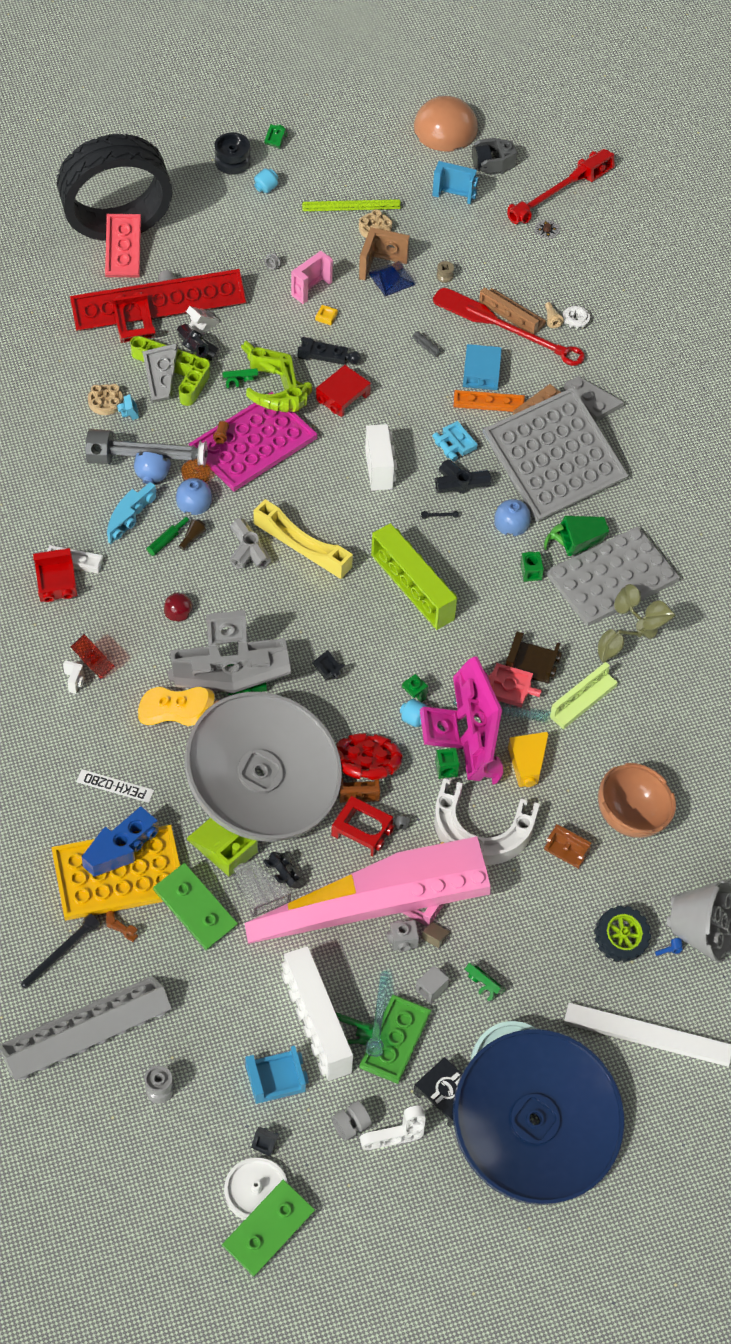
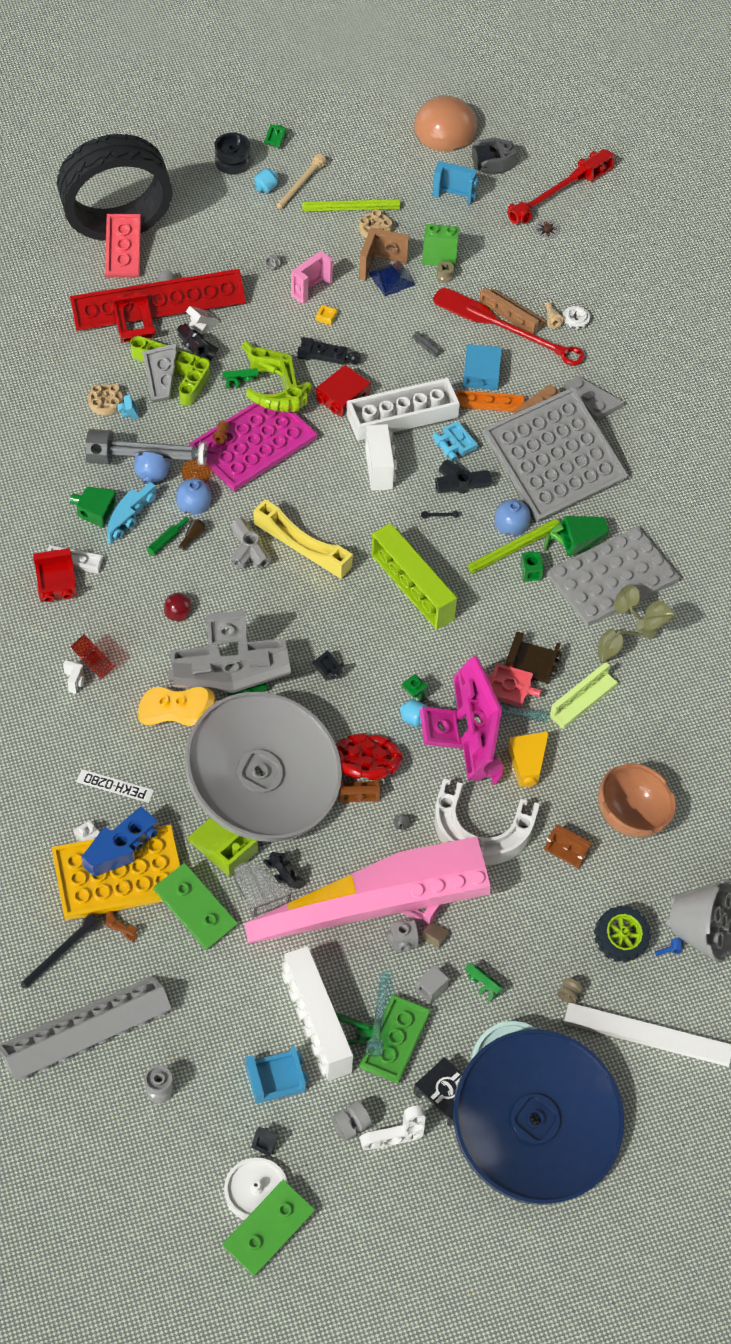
(86, 831): none -> white tile
(94, 504): none -> green torso
(318, 161): none -> tan piece
(374, 842): red panel -> none
(404, 407): none -> white brick
(440, 244): none -> bright green panel
(447, 763): green brick -> none
(512, 546): none -> lime axle
(570, 990): none -> dark tan wheel

